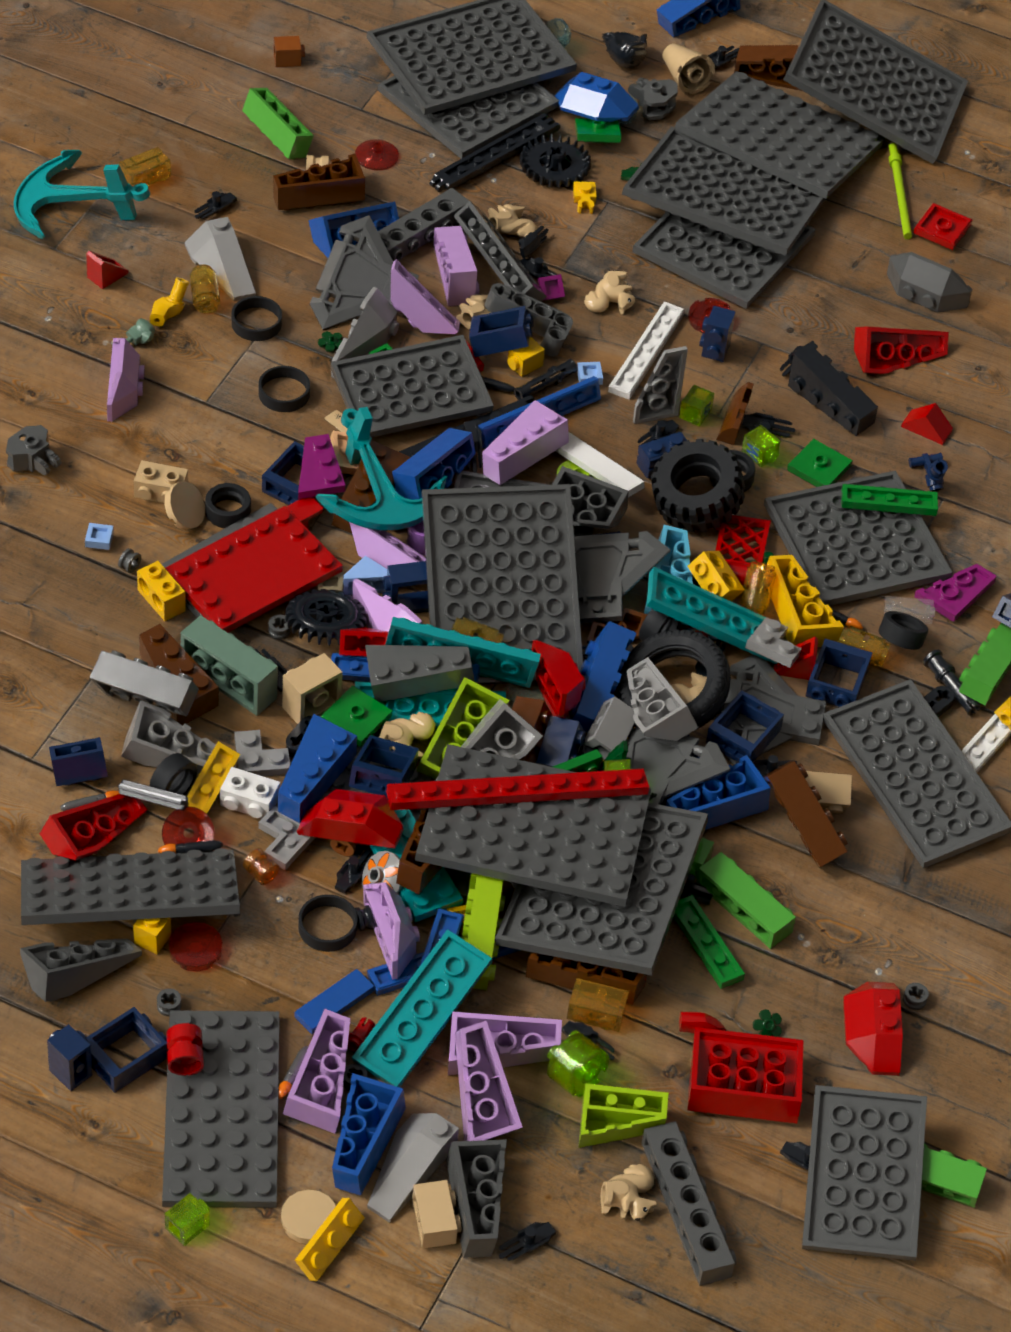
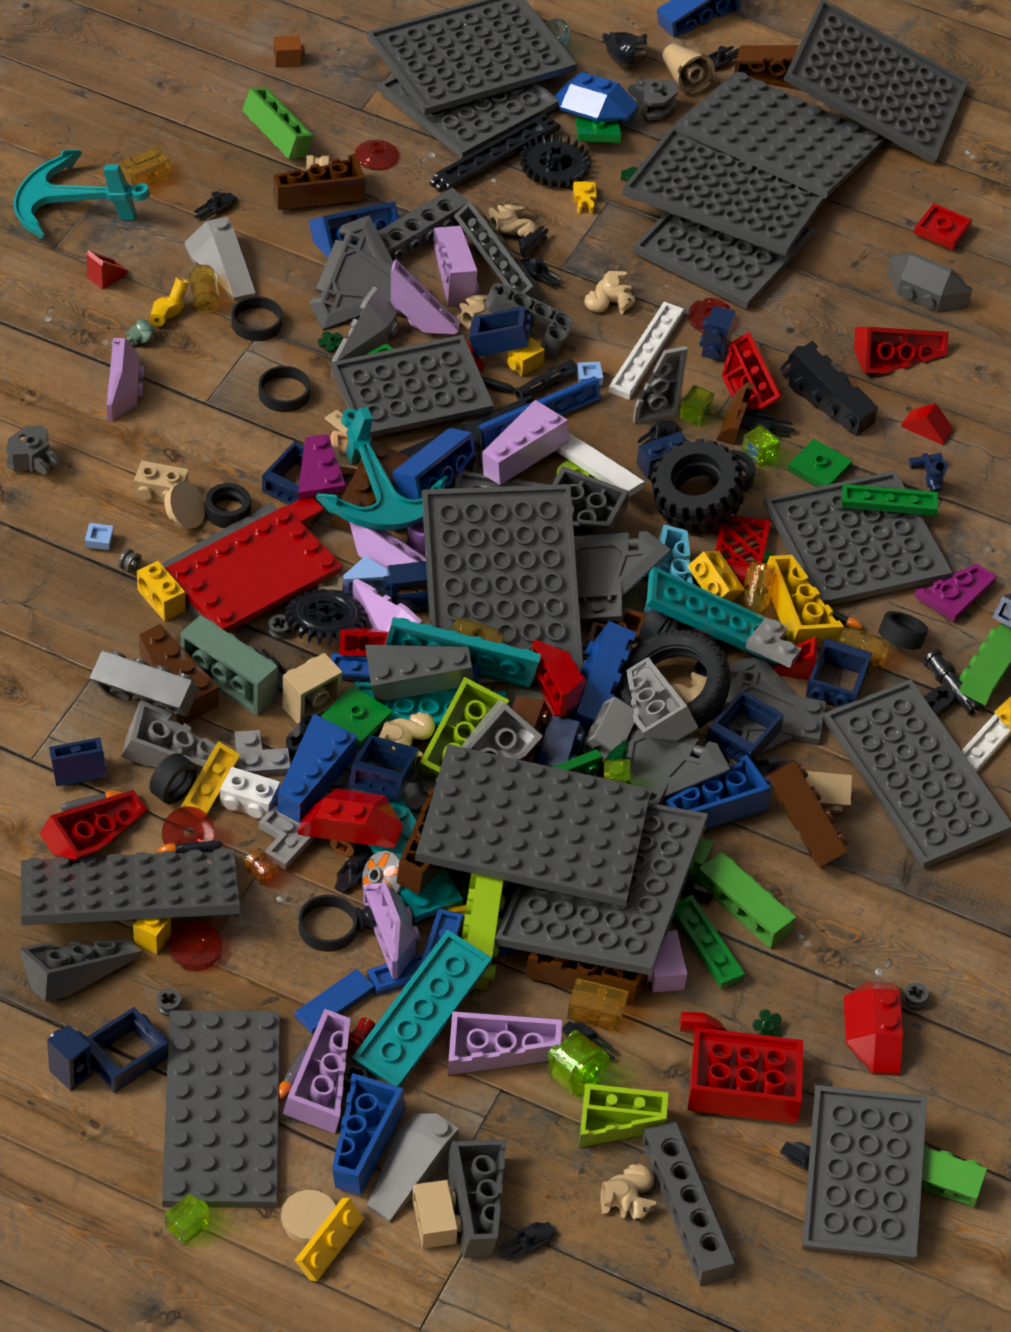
(153, 795): axle -> none
(185, 1049): red wheel -> none
(484, 1090): lavender wedge -> none
(517, 789): red plate -> none
(552, 287): magenta plate -> none
(670, 968): none -> lavender brick
(749, 364): none -> red wedge
(895, 163): lime bar -> none
(919, 608): clear hinge -> none

